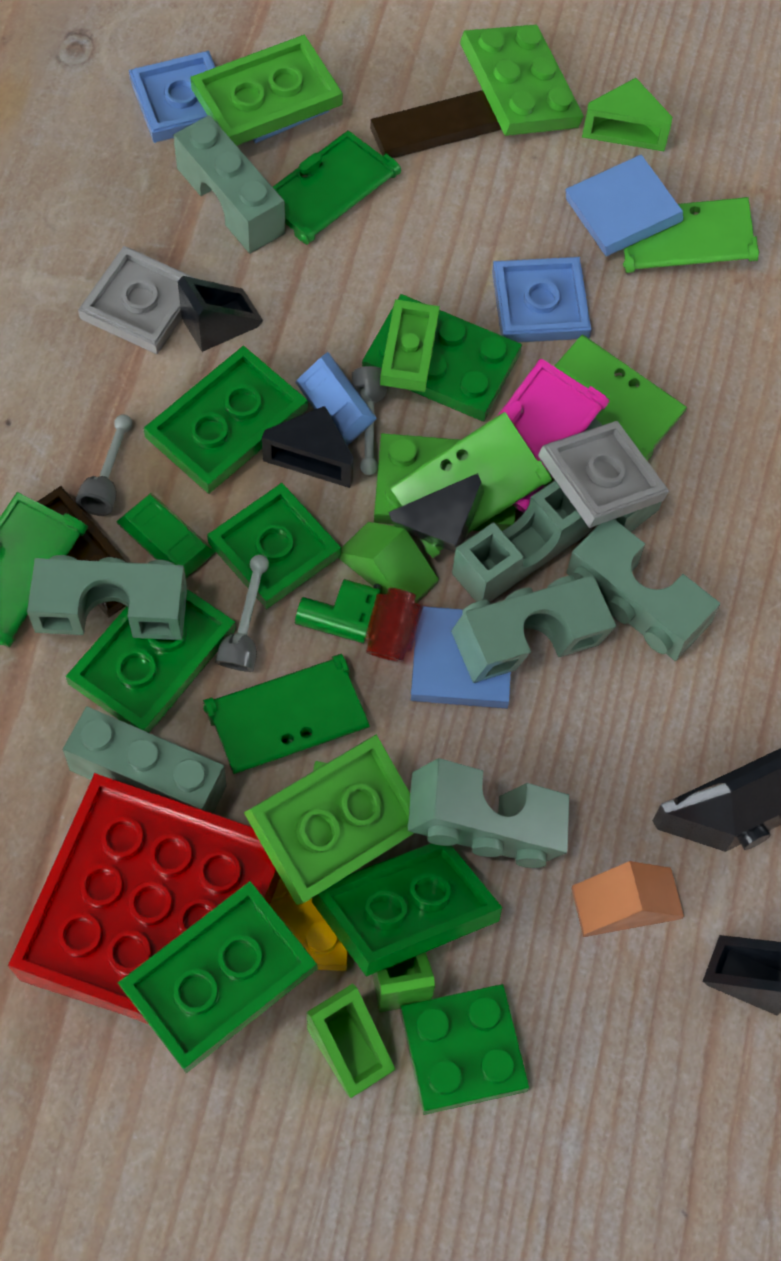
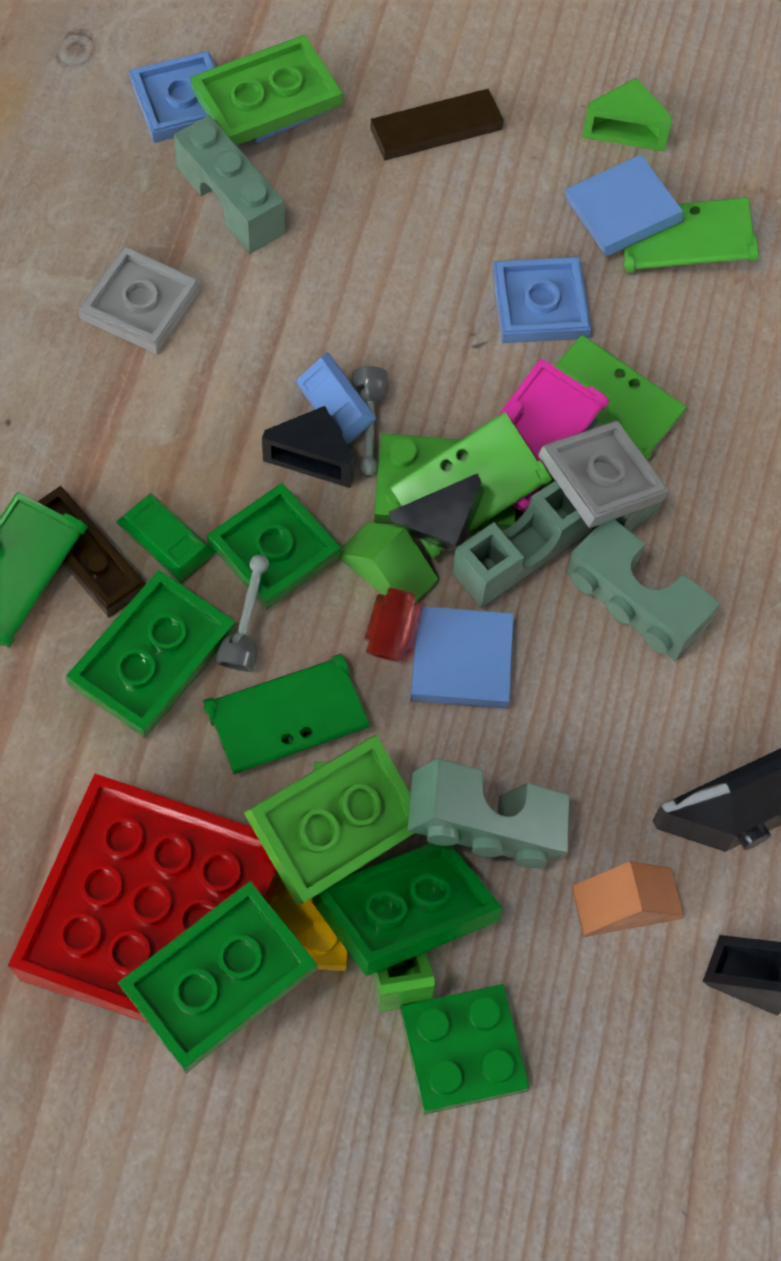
(69, 588): sand green arch -> none
(99, 493): dark grey hinge -> none
(143, 761): sand green arch -> none
(215, 311): black slope -> none
(223, 418): green plate -> none
(335, 183): green door -> none
(345, 618): green piece -> none
(349, 1040): bright green slope -> none
(409, 345): bright green plate -> none
(465, 364): green plate -> none
(521, 79): bright green plate -> none
(566, 611): sand green arch -> none

